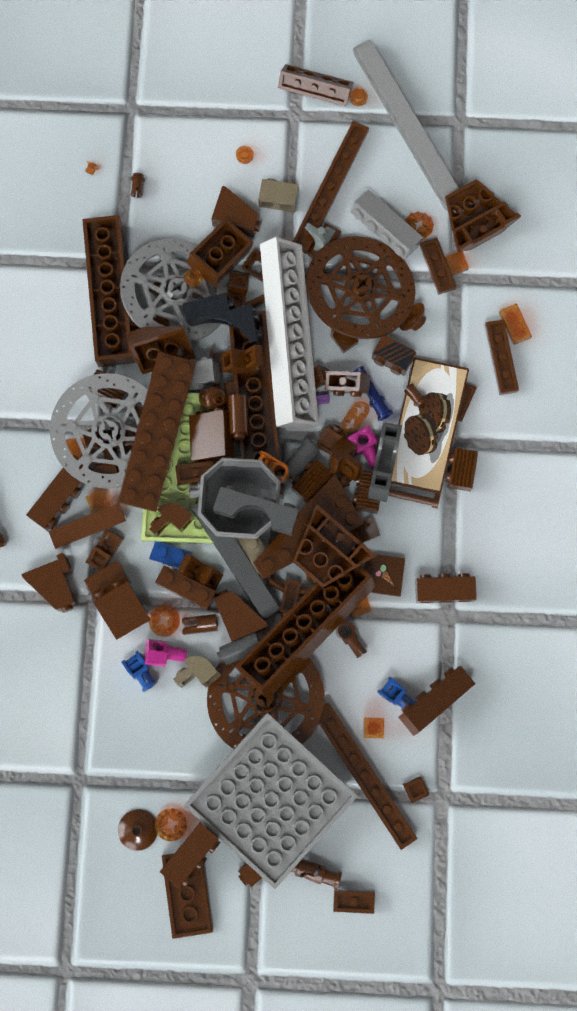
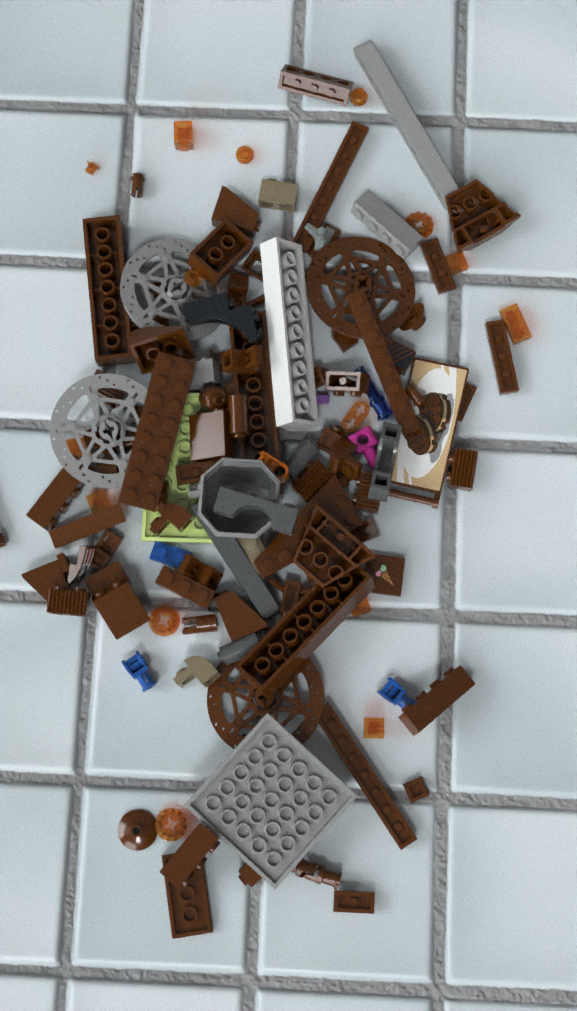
(68, 602): none -> reddish brown brick
(78, 570): none -> slope
(158, 652): dark pink piece -> none
(163, 497): none -> reddish brown piece
(183, 135): none -> clear orange brick
(351, 639): reddish brown pin -> none
(383, 362): none -> reddish brown plate
(445, 588): reddish brown brick -> none

